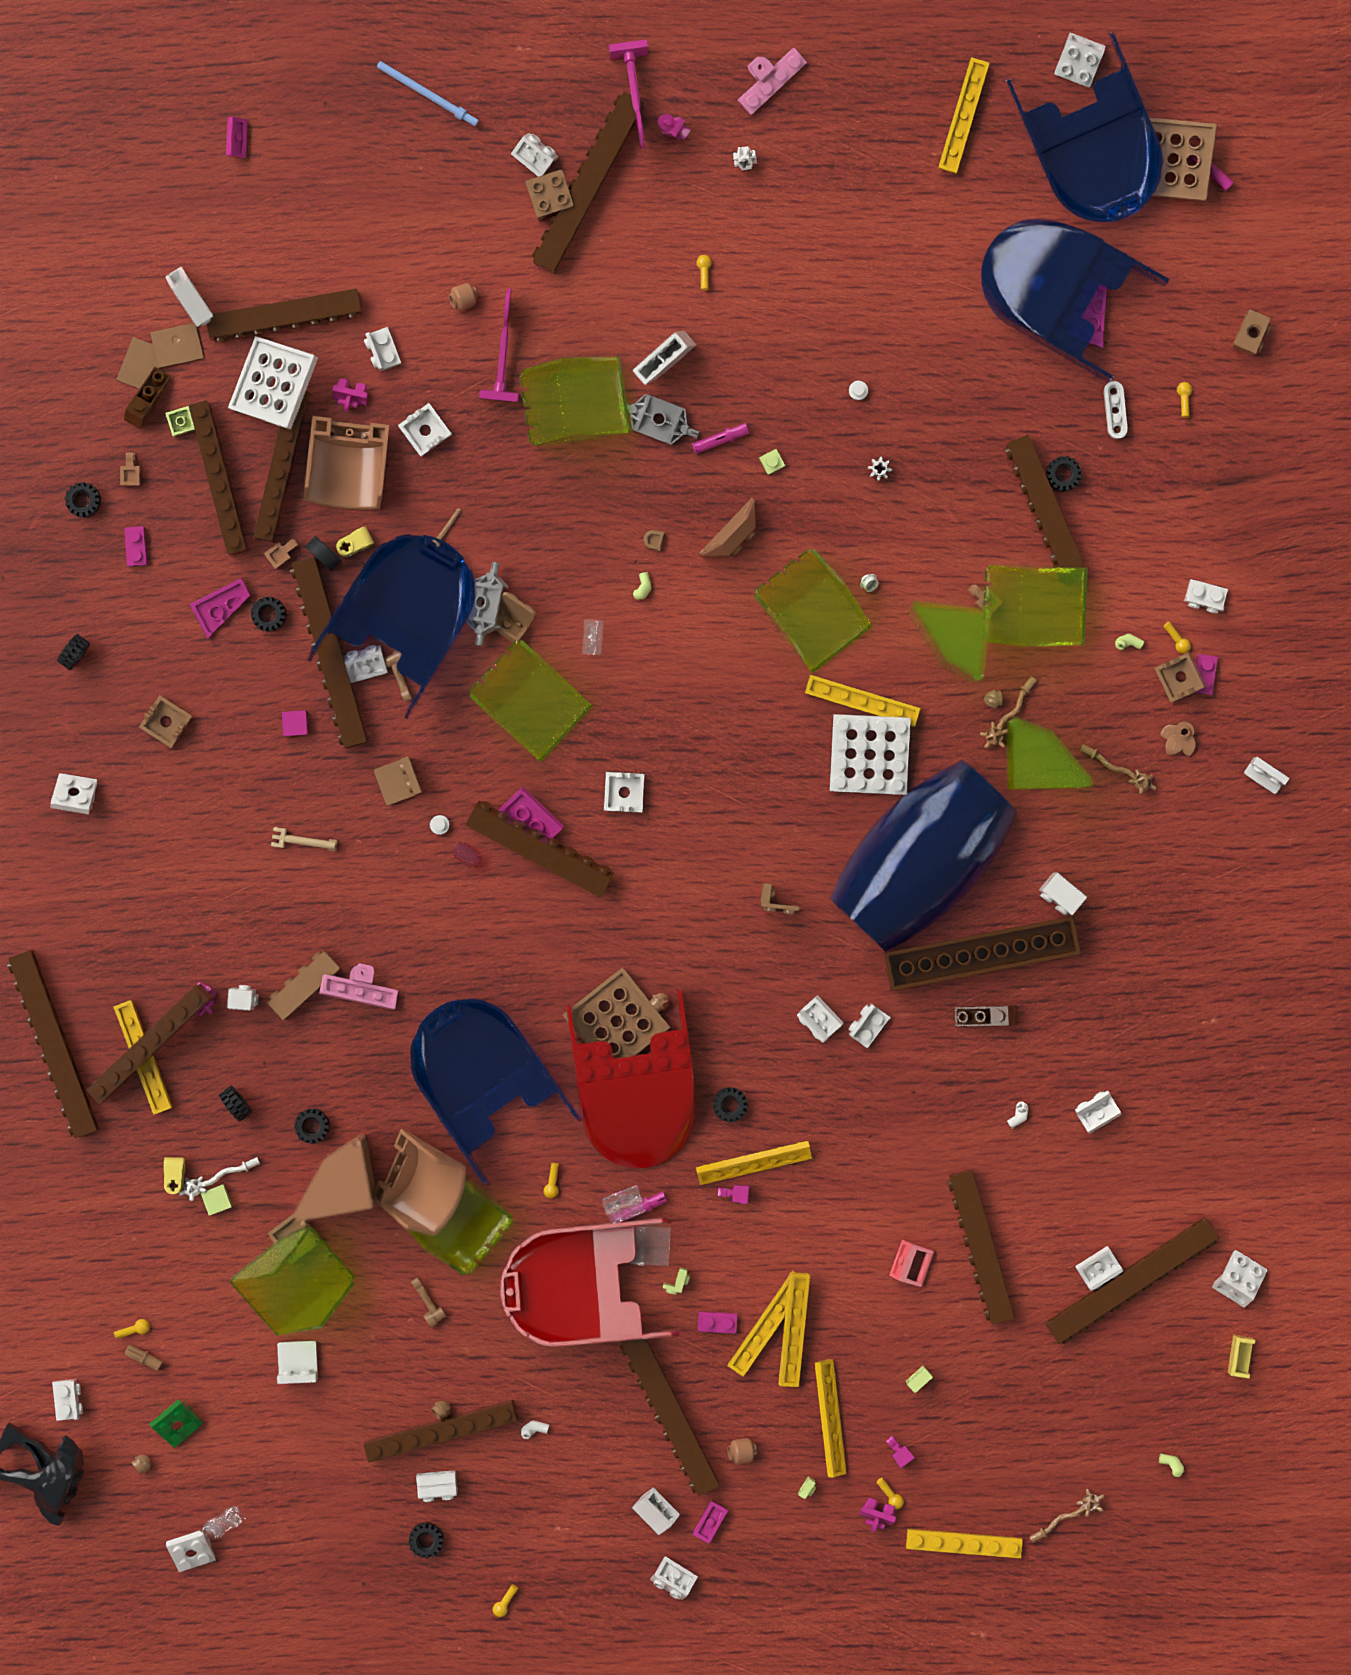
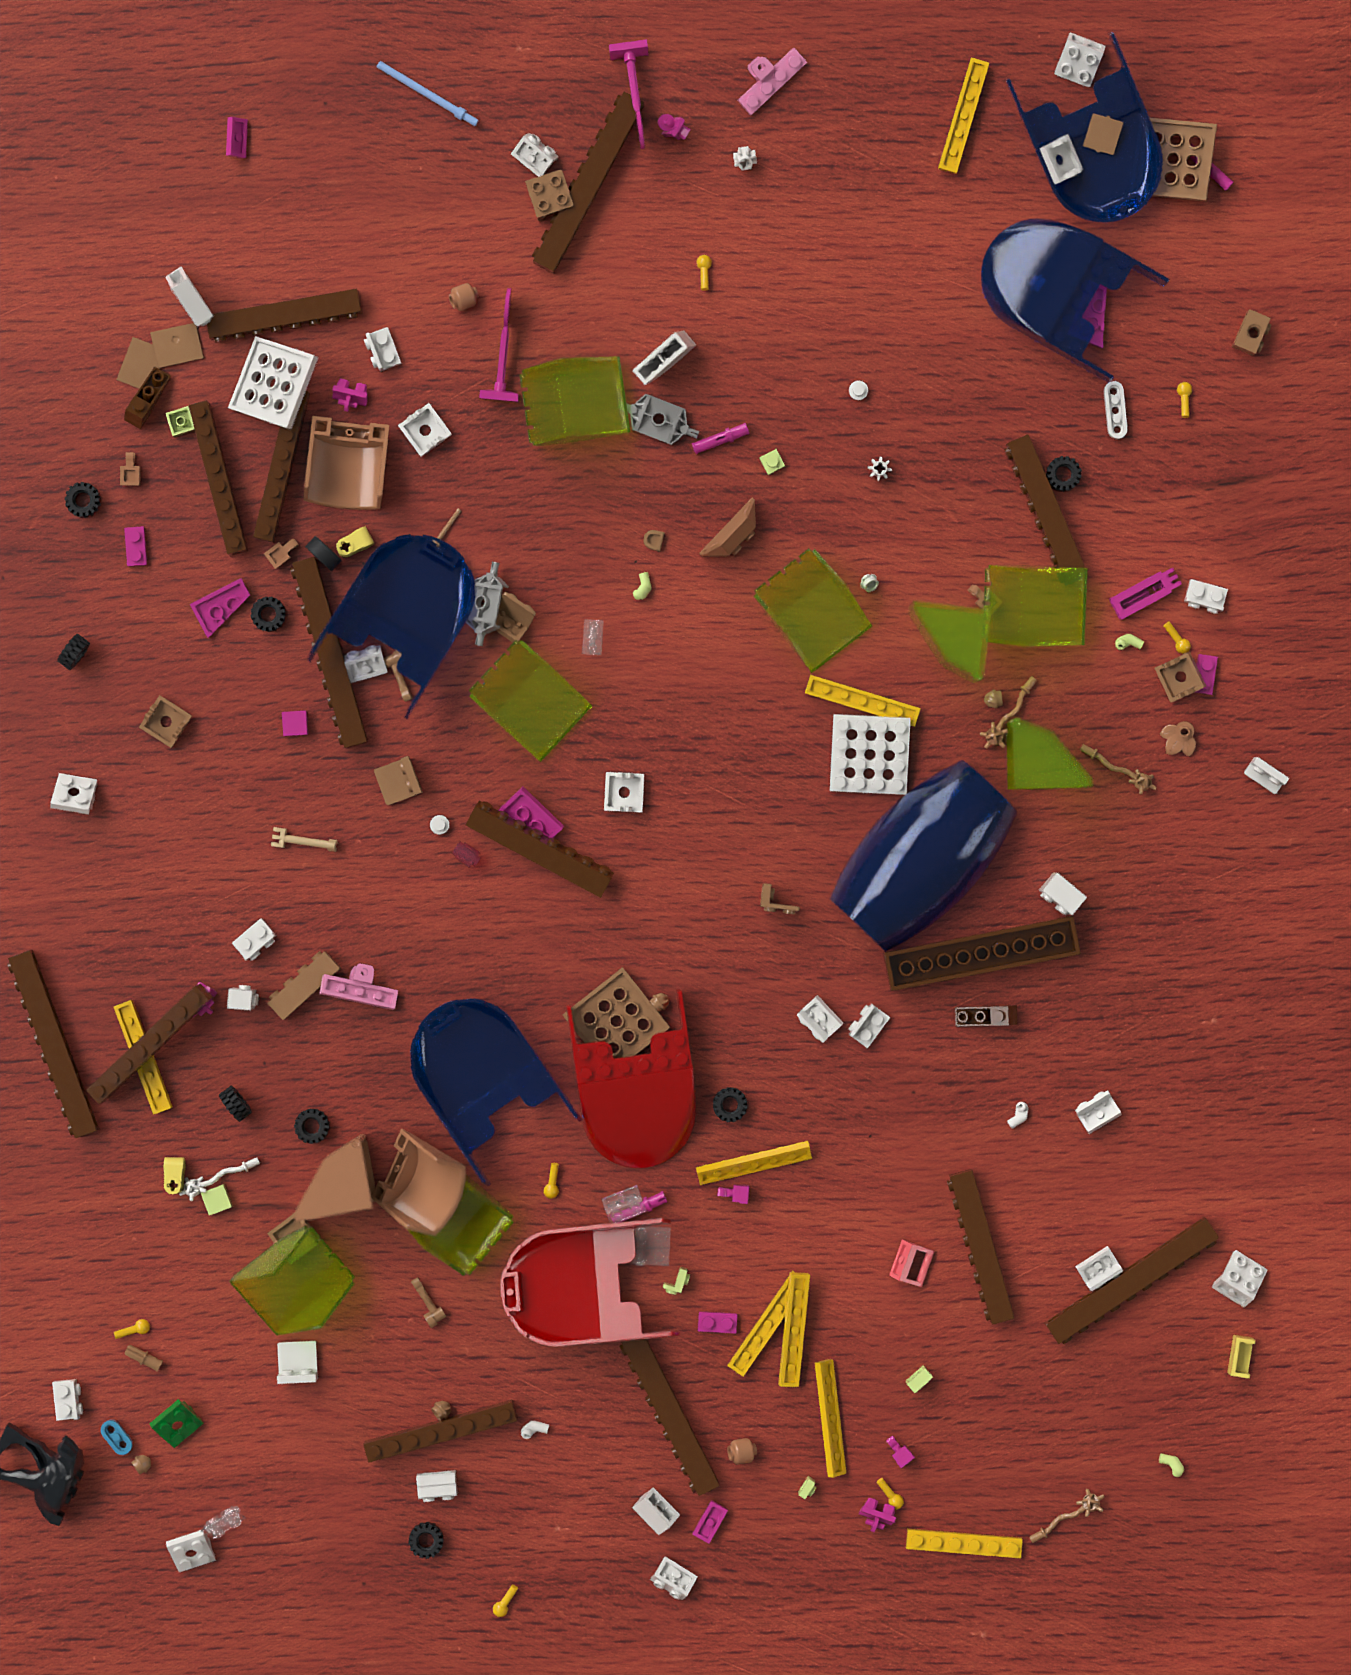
(114, 1438): none -> dark azure plate
(254, 939): none -> white bracket
(1070, 166): none -> white piece
(1103, 134): none -> medium nougat piece
(1138, 595): none -> dark pink hinge

